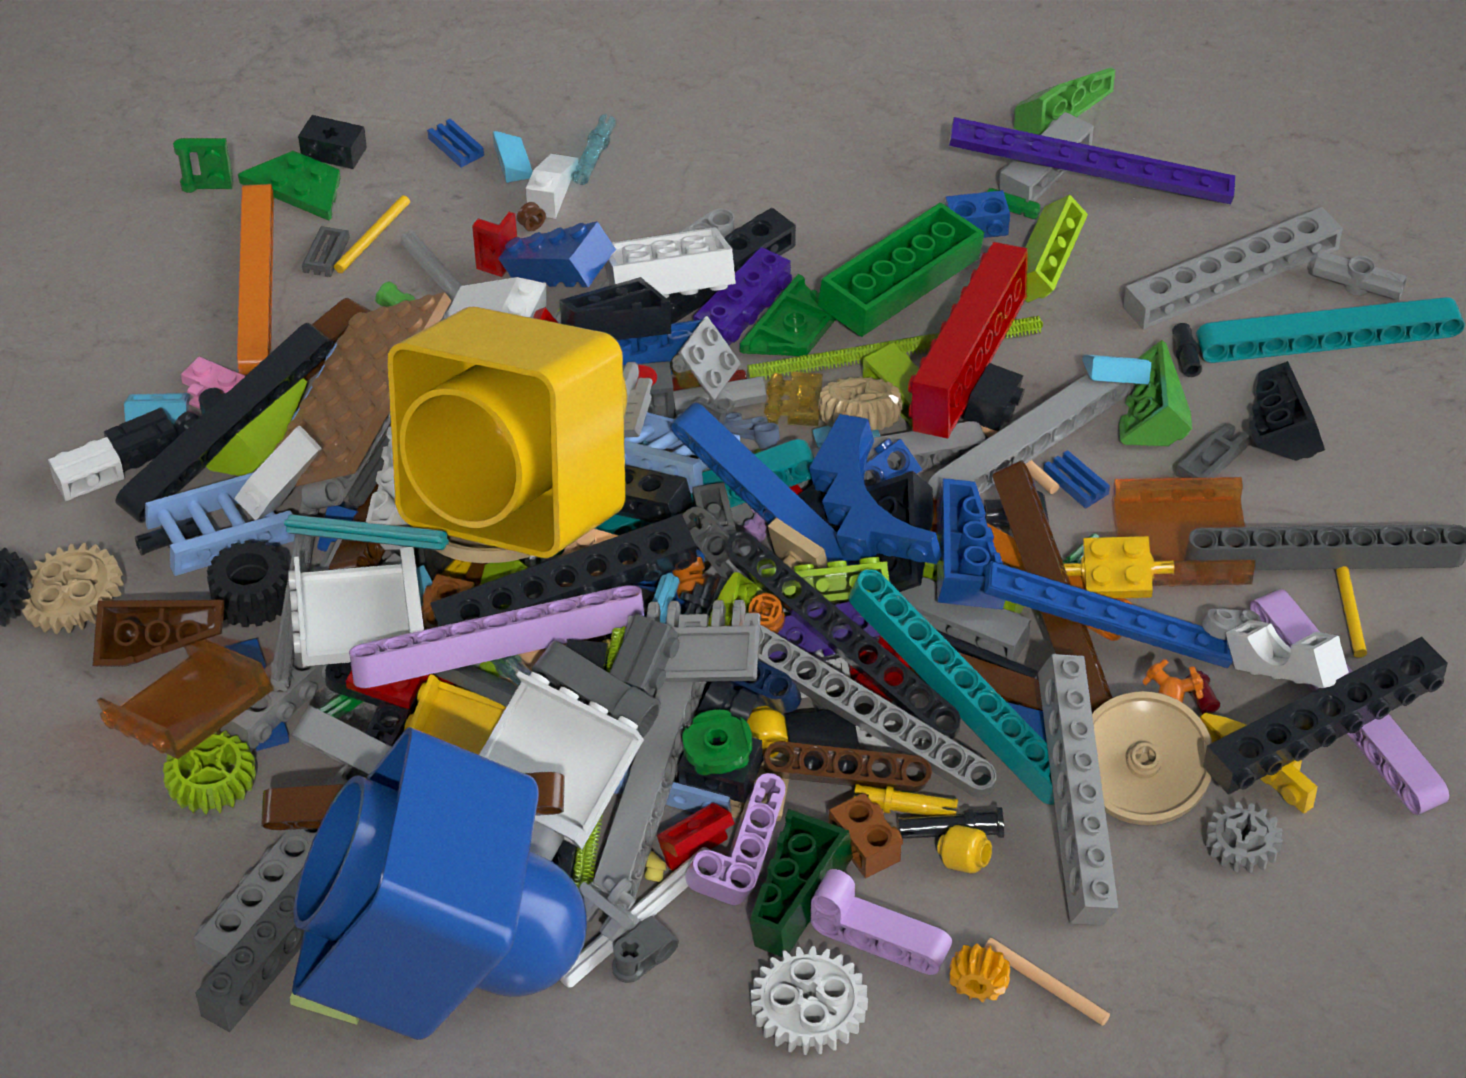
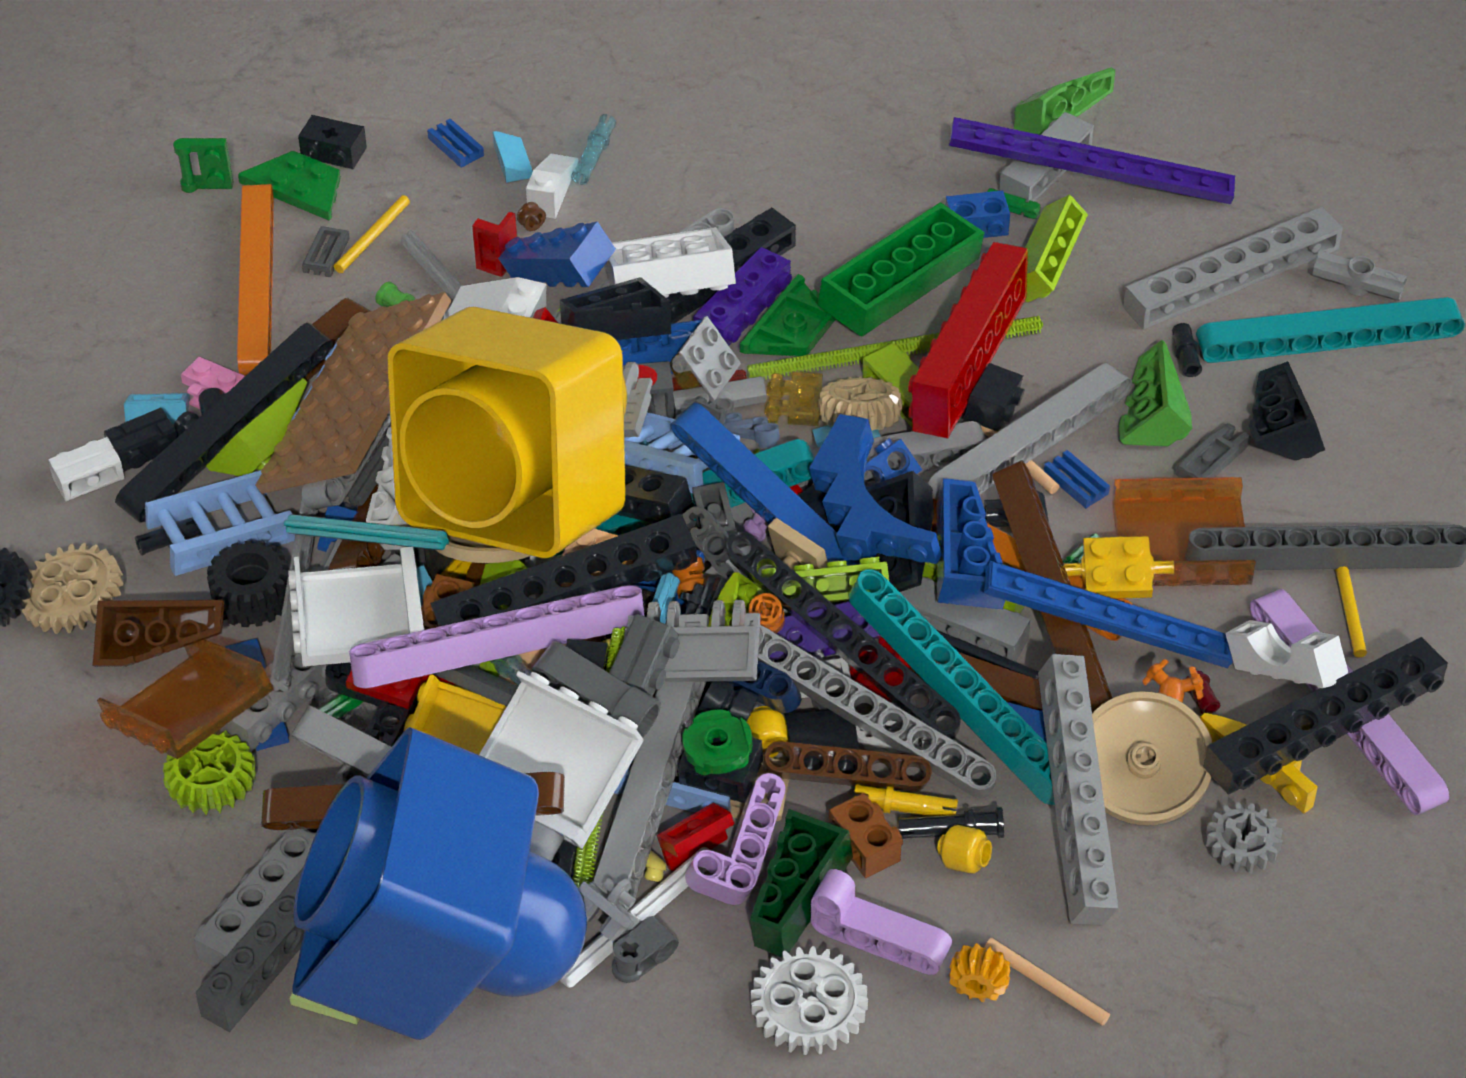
(278, 474): white slope -> none
(1117, 369): medium azure slope -> none
(1222, 620): light grey plate -> none

